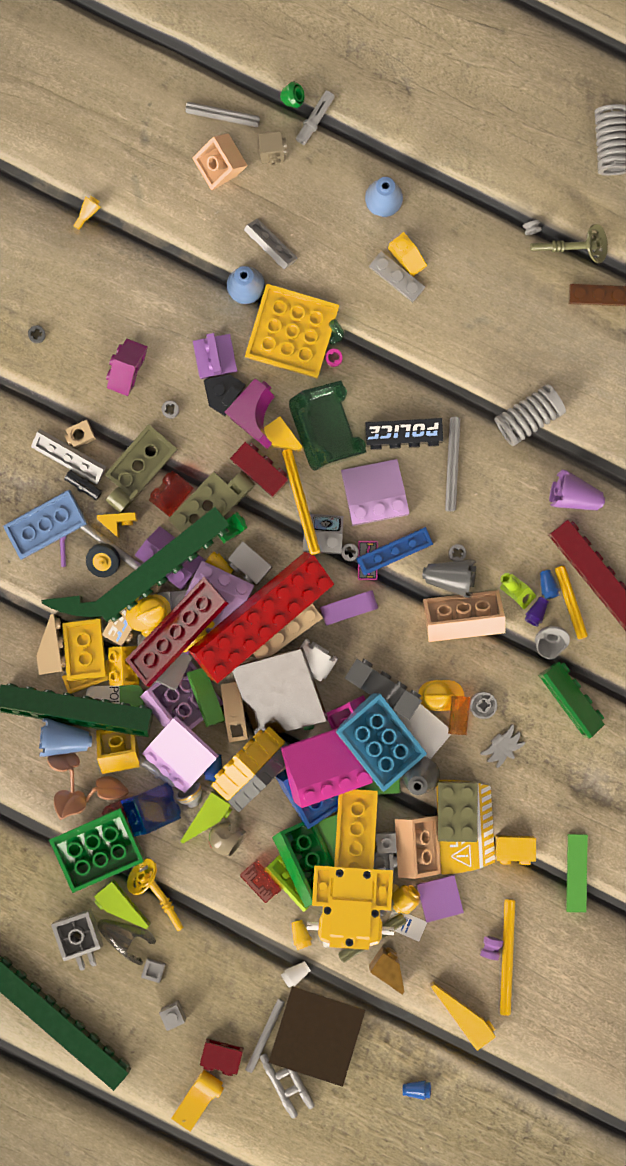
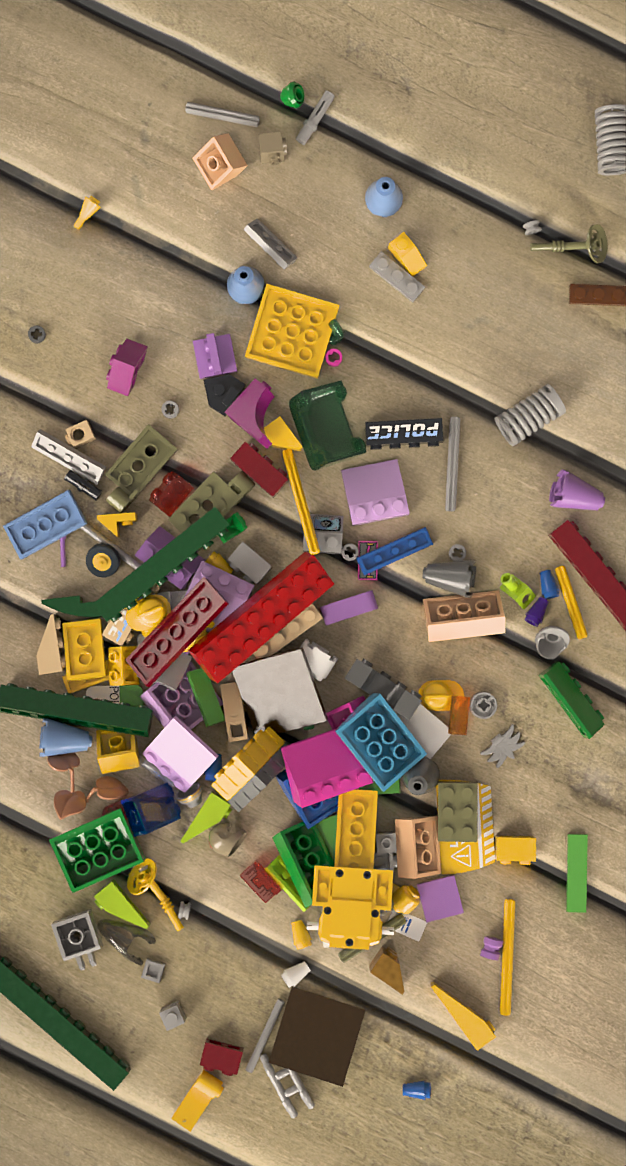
(184, 910): none -> light grey bush

